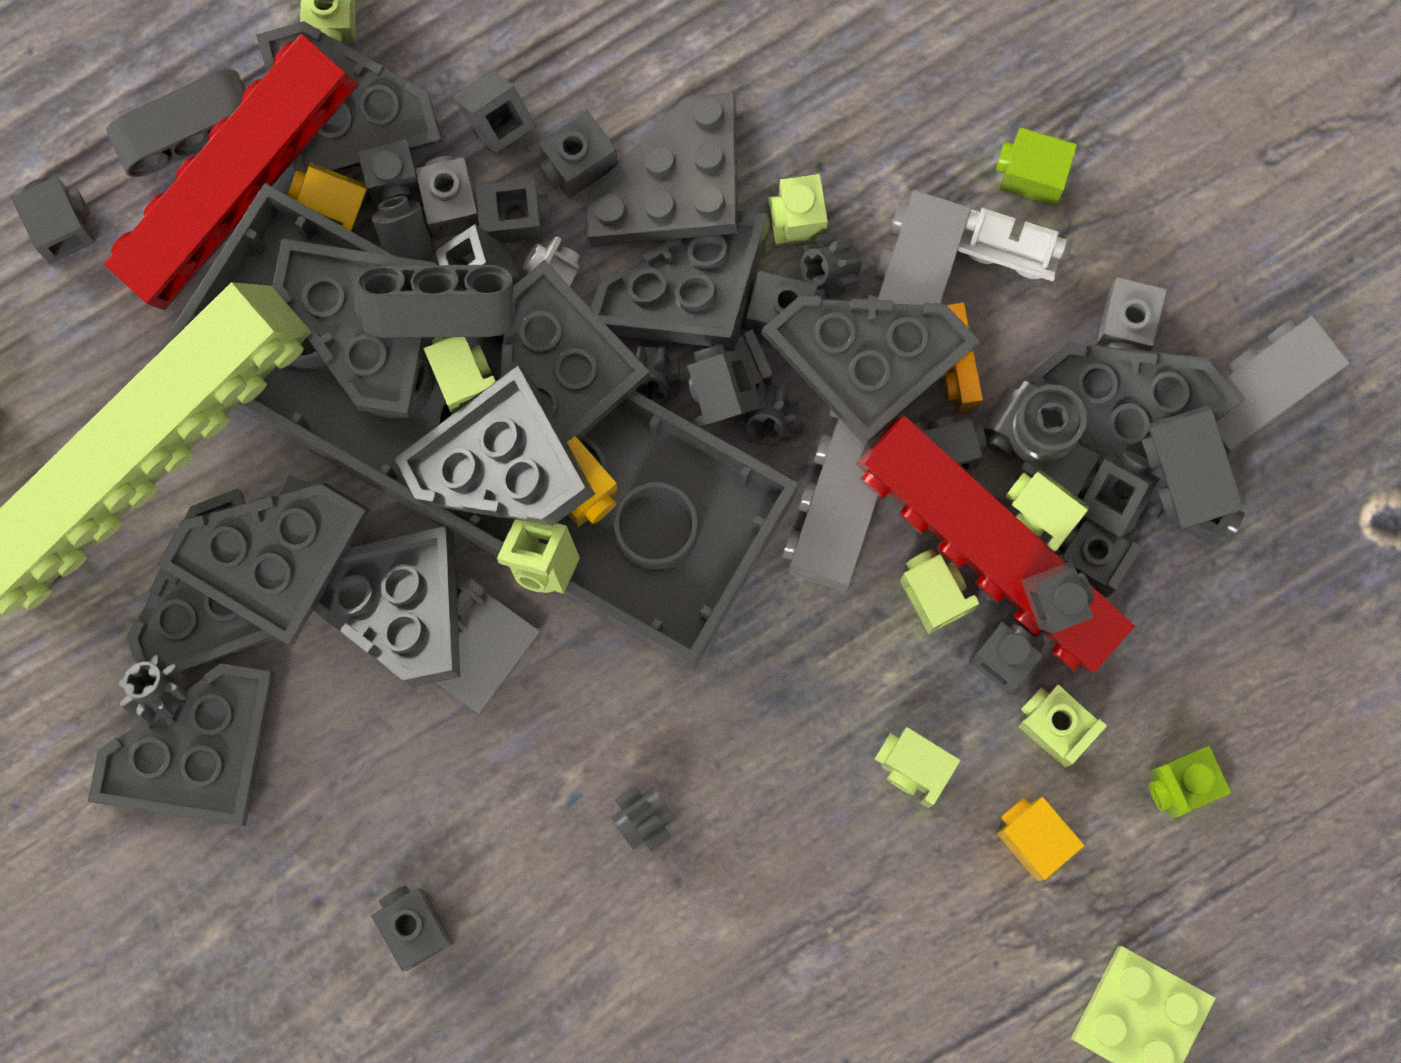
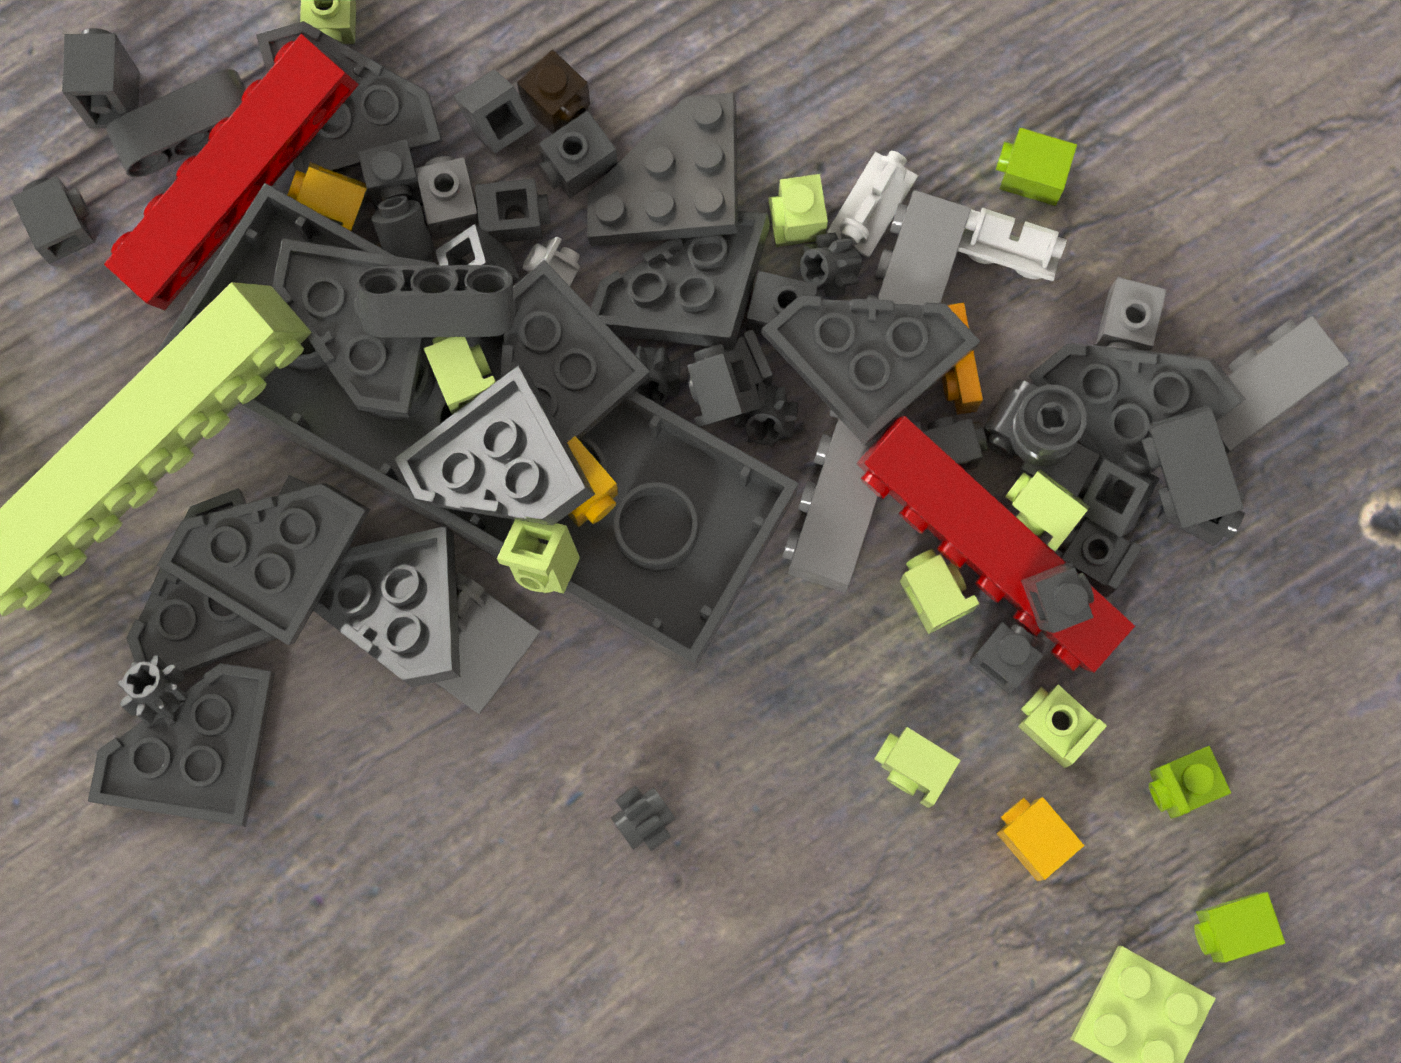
(99, 77): none -> dark grey brick
(410, 927): dark grey brick -> none
(554, 92): none -> dark brown brick
(873, 201): none -> white hinge
(1238, 928): none -> lime brick

